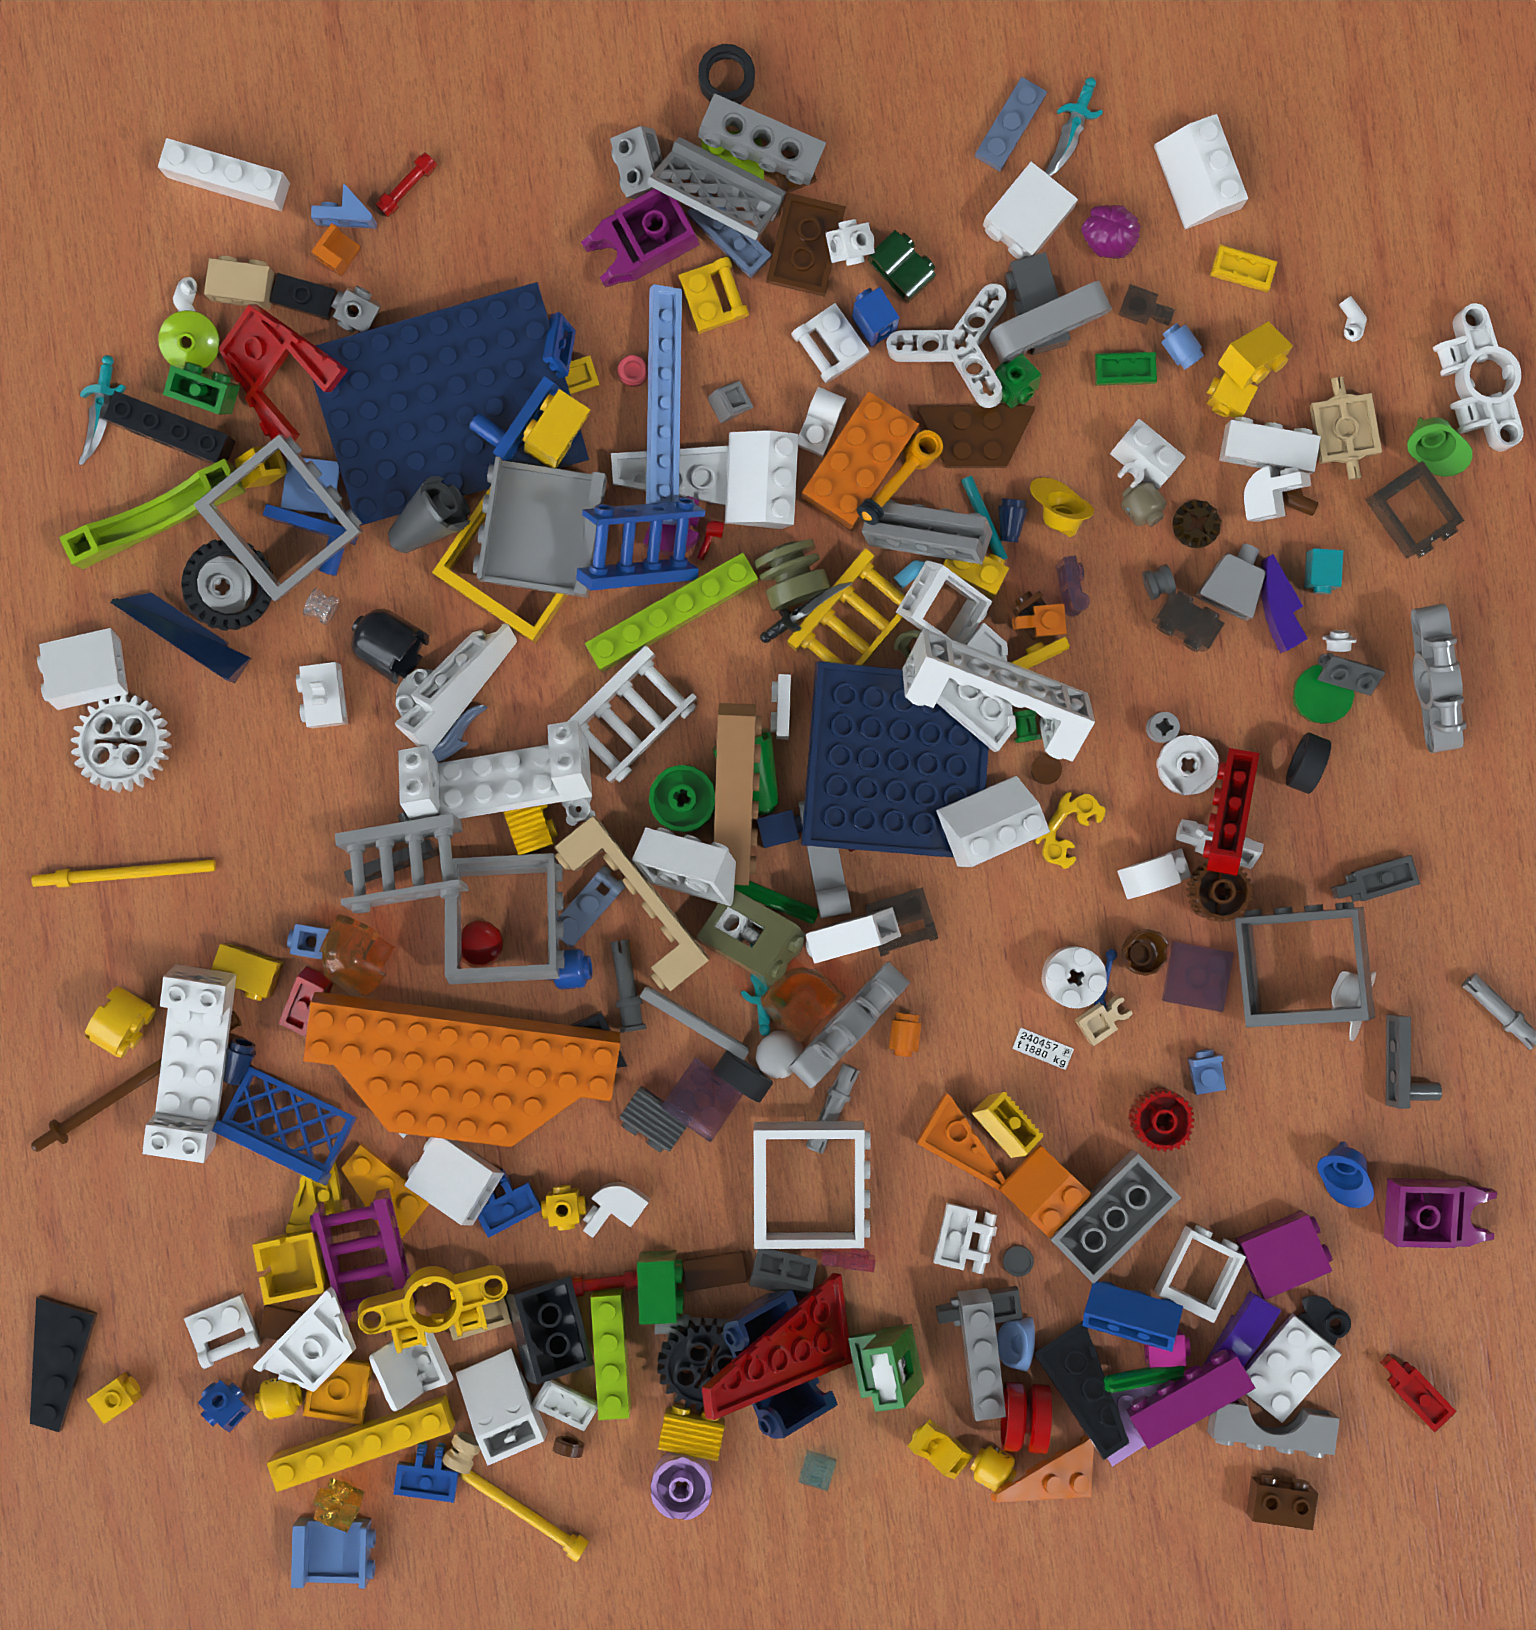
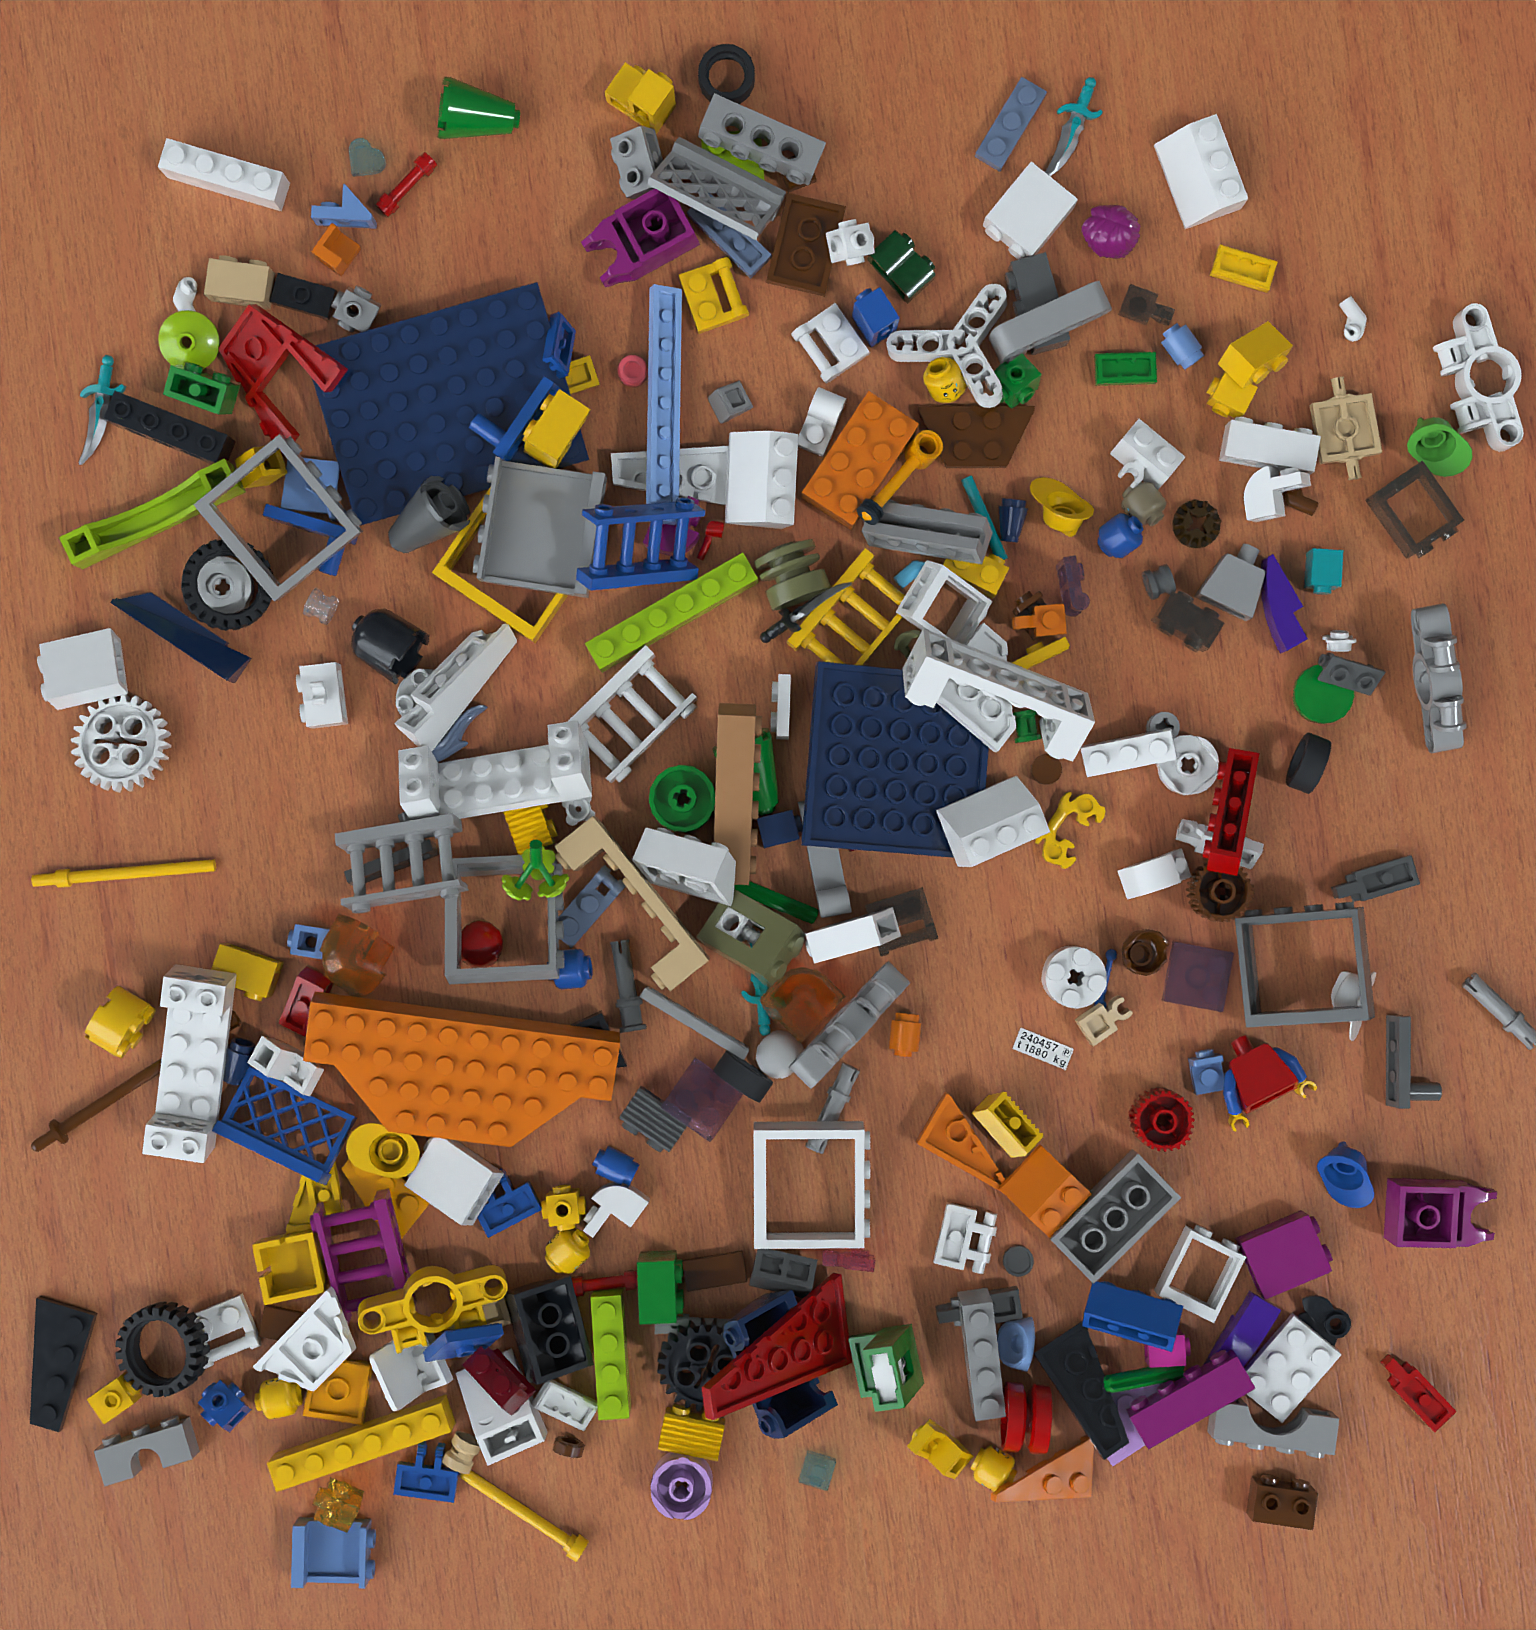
(133, 1360): none -> black tyre
(172, 1441): none -> light grey arch
(285, 1063): none -> white brick
(365, 159): none -> clear light blue tile
(382, 1152): none -> yellow piece
(462, 1342): none -> blue plate
(473, 112): none -> green cone
(499, 1378): none -> dark red window
(538, 864): none -> lime plant
(567, 1251): none -> yellow head
(615, 1166): none -> blue brick
(642, 95): none -> yellow brick
(944, 380): none -> yellow head
(1120, 535): none -> blue head
(1129, 752): none -> white plate
(1259, 1078): none -> red torso

